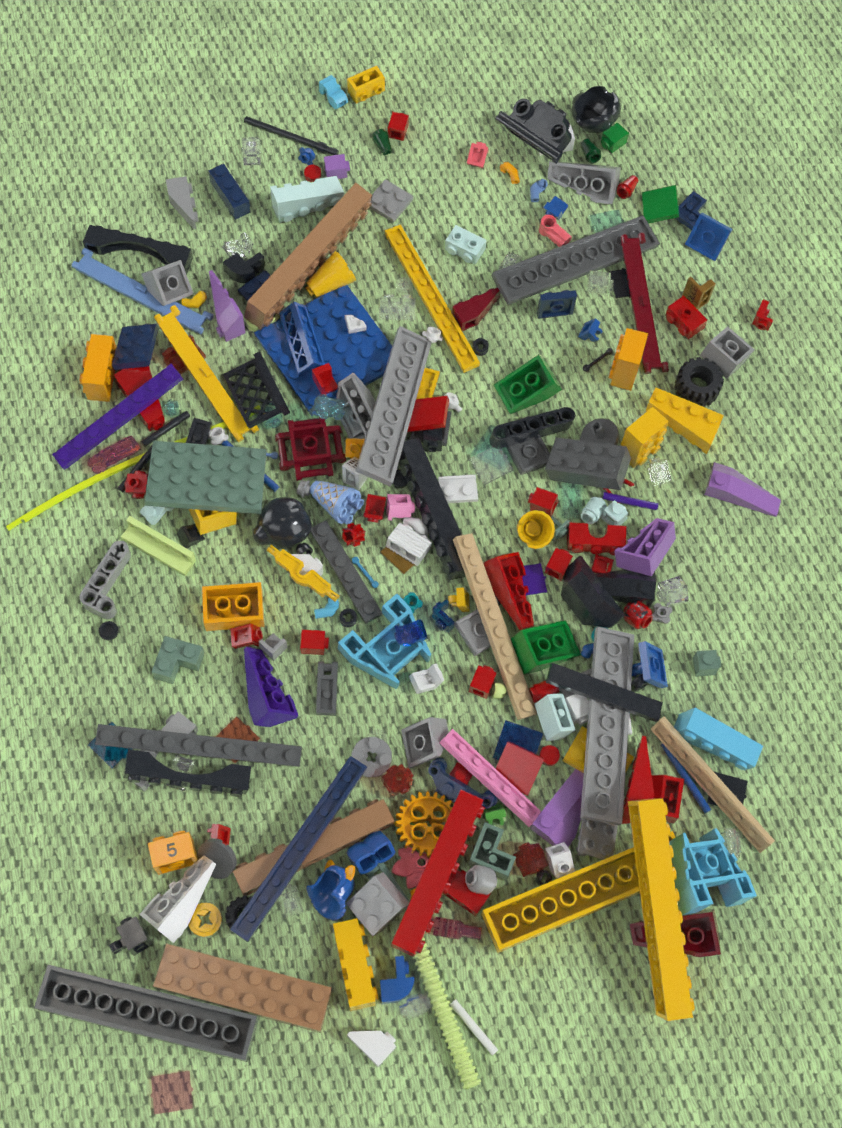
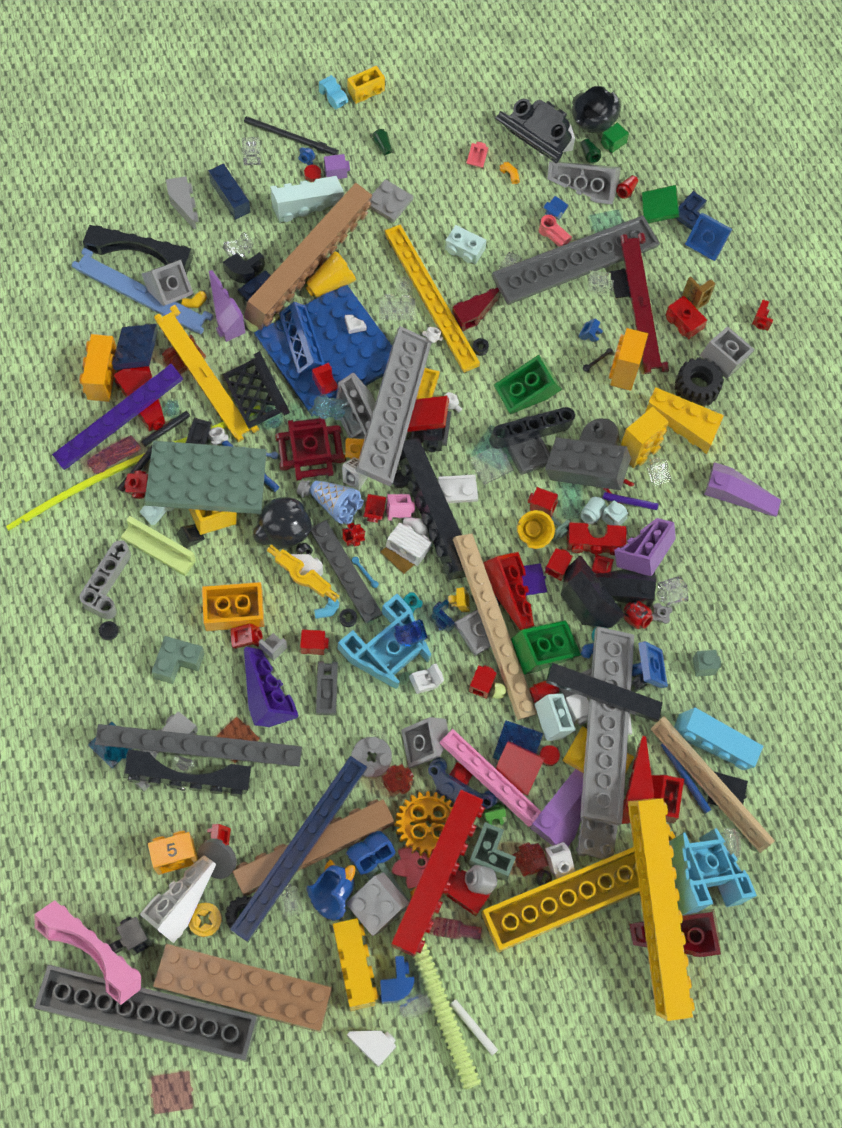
(59, 925): none -> bright pink arch
(398, 126): red brick -> none
(537, 188): medium blue arm -> none
(556, 304): dark blue plate -> none

